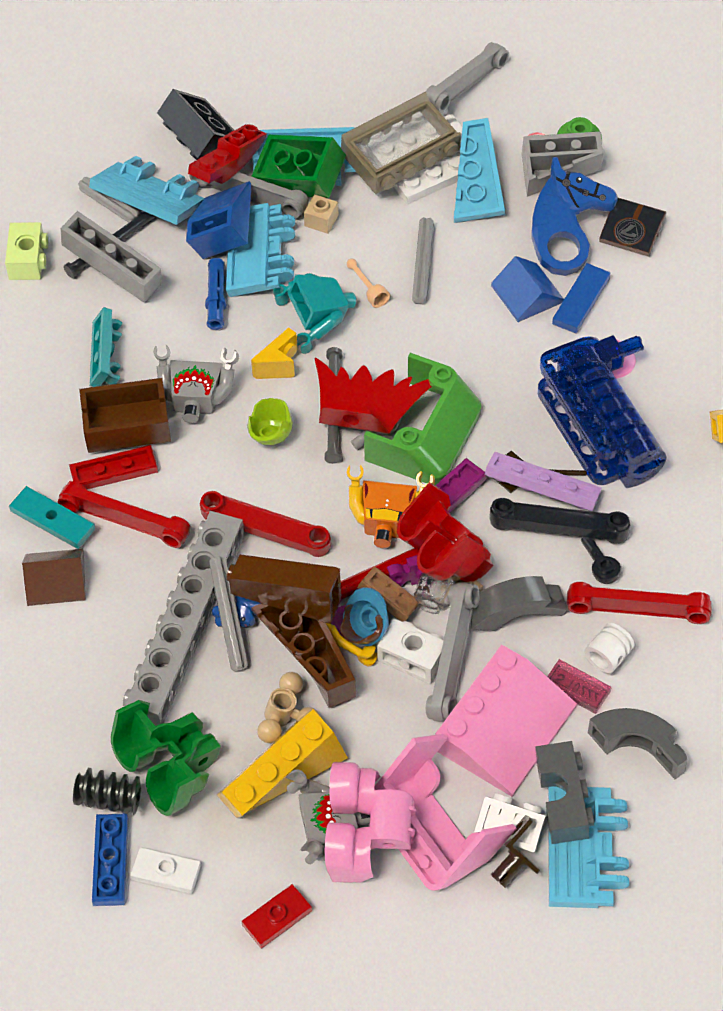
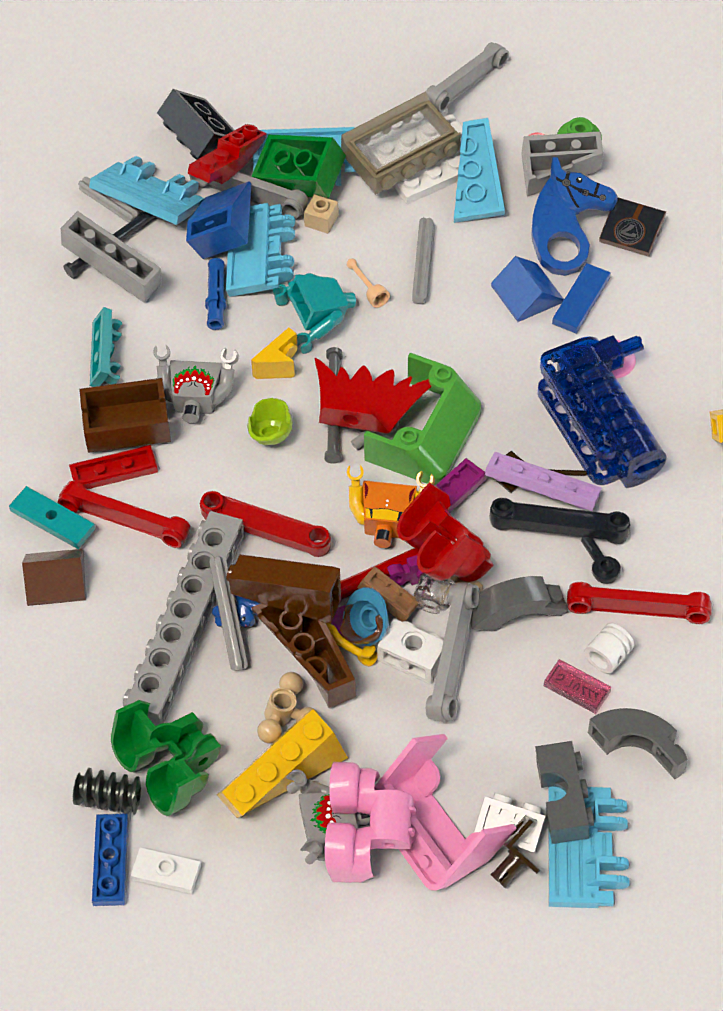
(25, 251): yellowish green brick -> none
(276, 916): red plate -> none
(503, 720): bright pink slope -> none

